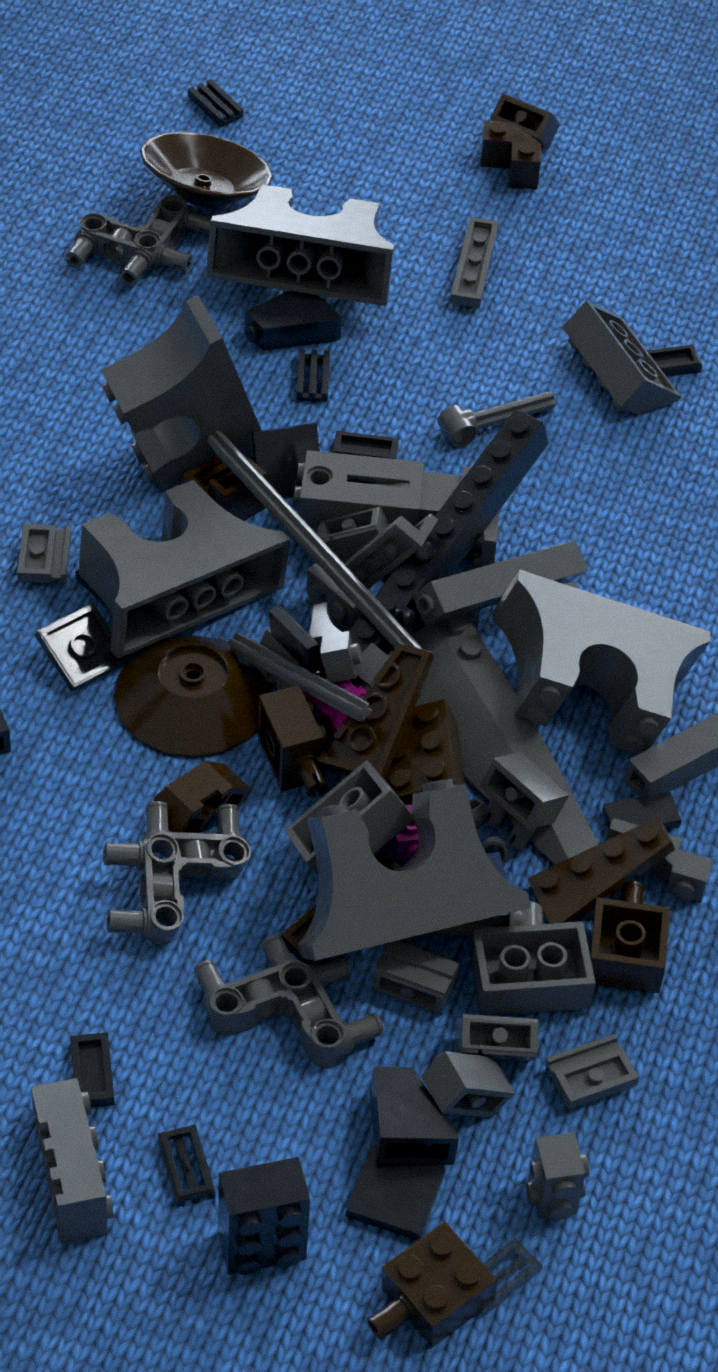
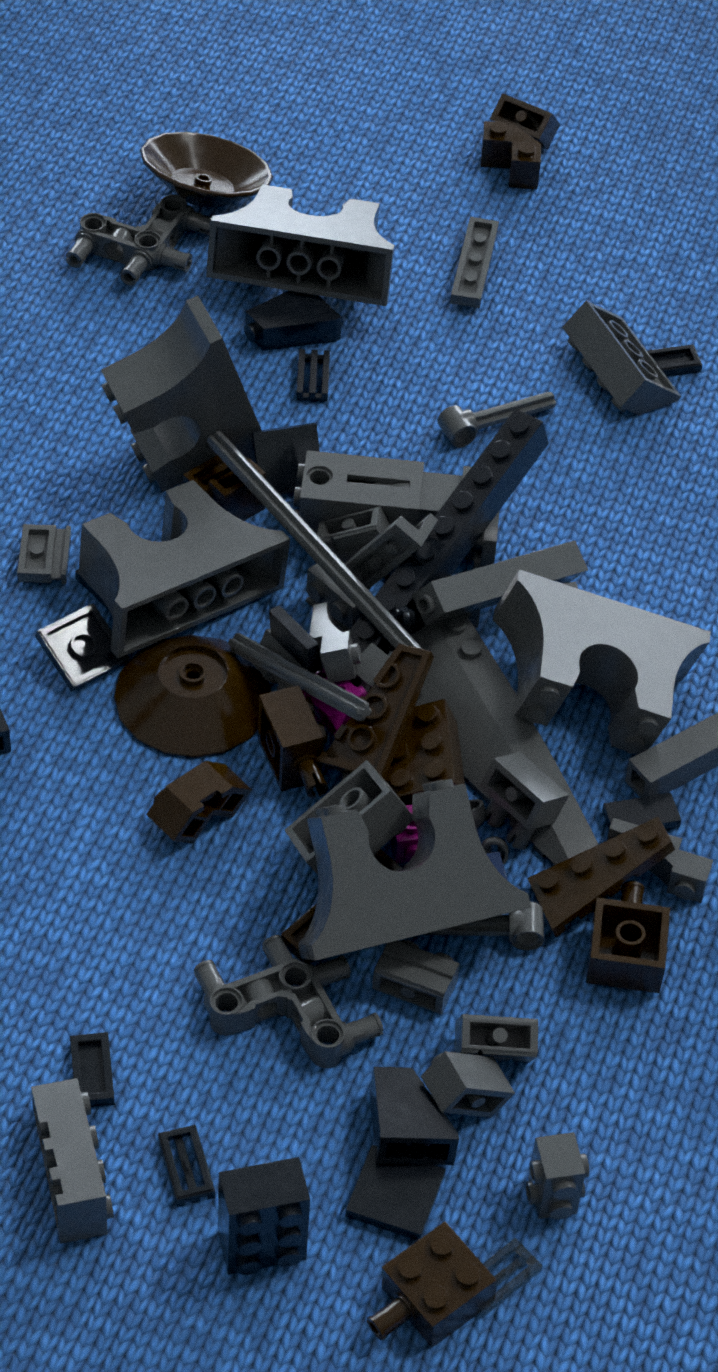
(185, 857): dark grey pin -> none
(220, 101): black tile -> none
(365, 445): black tile -> none
(531, 968): dark grey brick -> none
(591, 1071): dark grey plate -> none

